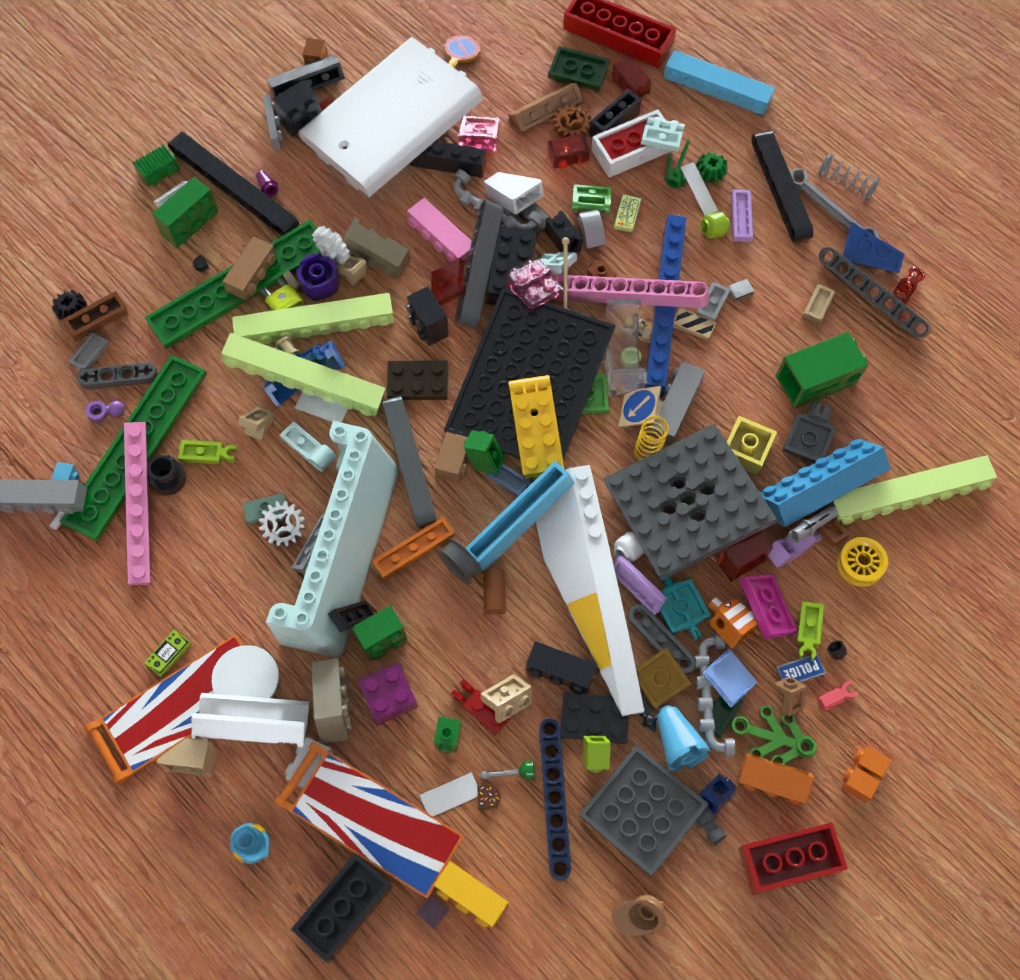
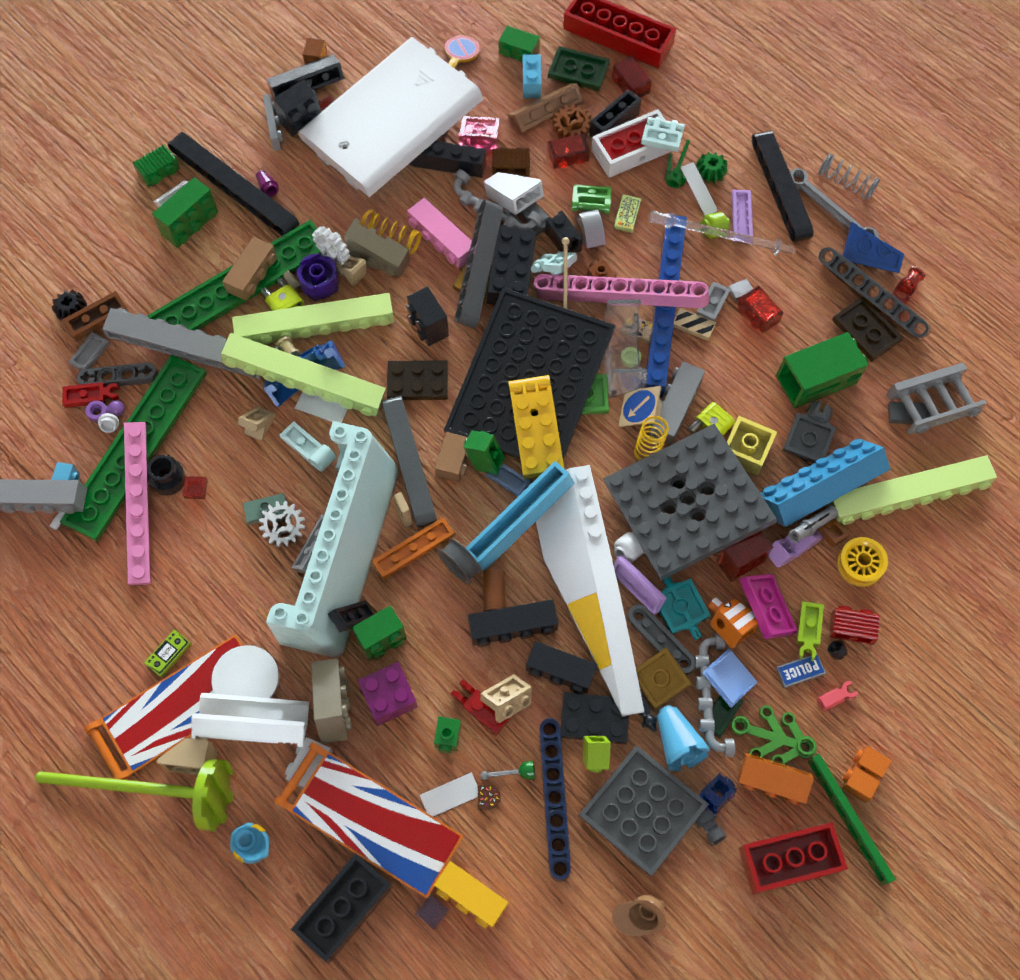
(85, 393): none -> red plate
(108, 422): none -> white plate
(167, 338): none -> light grey brick
(195, 487): none -> clear red plate
(200, 263): black hinge -> none
(205, 452): lime plate -> none
(209, 795): none -> lime piece
(403, 509): none -> tan tile
(411, 237): none -> yellow piece
(448, 281): clear red plate -> none
(511, 161): none -> reddish brown brick
(513, 622): none -> black brick
(516, 43): none -> green brick
(531, 76): none -> medium azure brick
(533, 283): clear pink plate -> none
(670, 220): none -> clear bar
(713, 414): none -> neon yellow piece
(719, 82): medium azure brick -> none
(759, 309): none -> clear red brick
(794, 695): medium nougat bracket -> none
(818, 304): tan tile -> none
(851, 820): none -> green tile
(854, 625): none -> red brick
(868, 328): none -> dark brown plate
(899, 415): none -> dark grey plate
(936, 380): none -> light grey fence

